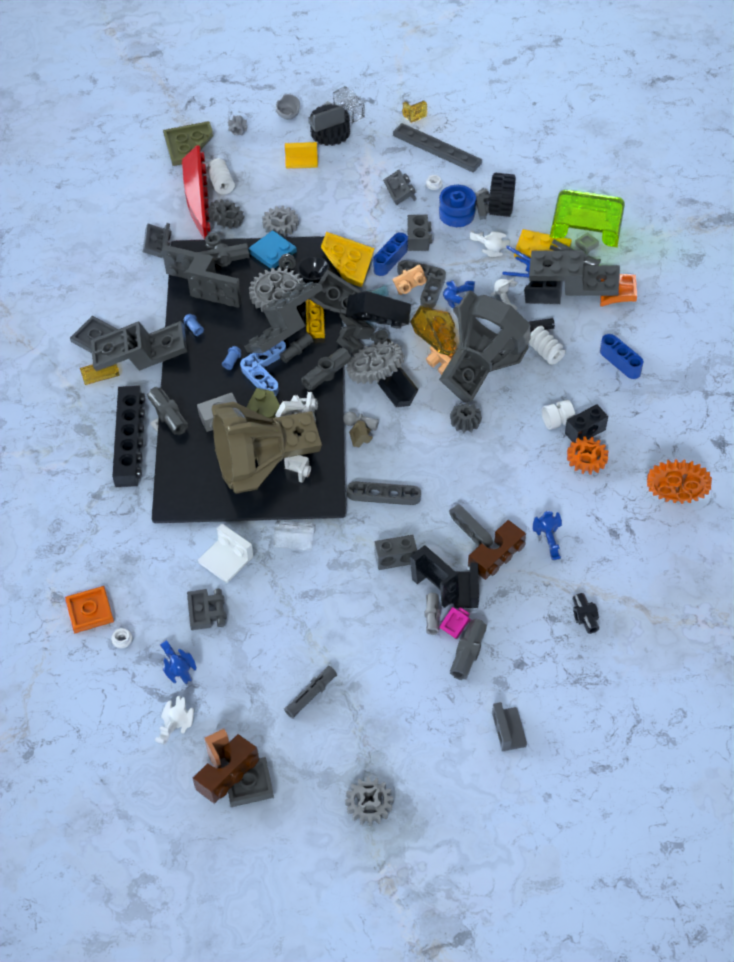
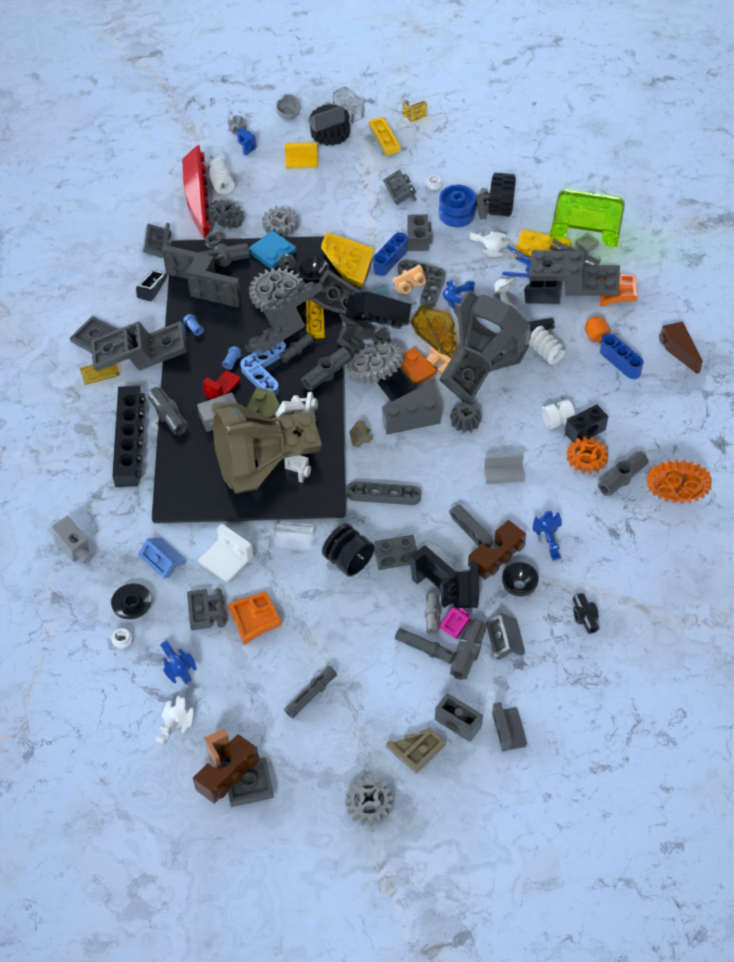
(71, 540): none -> light grey torso
(89, 609): orange tile -> none
(128, 595): none -> black dish
(149, 287): none -> black slope
(160, 556): none -> medium blue panel
(184, 138): olive plate -> none
(222, 386): none -> red bracket
(247, 140): none -> blue bracket
(254, 616): none -> orange plate
(348, 549): none -> black wheel
(351, 418): light grey pin -> none
(384, 136): none -> yellow plate
(412, 411): none -> dark grey wedge
(417, 367): none -> orange plate
(417, 749): none -> dark tan wing
(431, 648): none -> dark grey pin
(437, 147): dark grey tile -> none
(458, 717): none -> dark grey brick
(504, 468): none -> light grey panel
(504, 636): none -> dark grey panel
(520, 572): none -> black piece
(596, 328): none -> orange head
(623, 473): none -> dark grey piece
(680, 345): none -> reddish brown slope

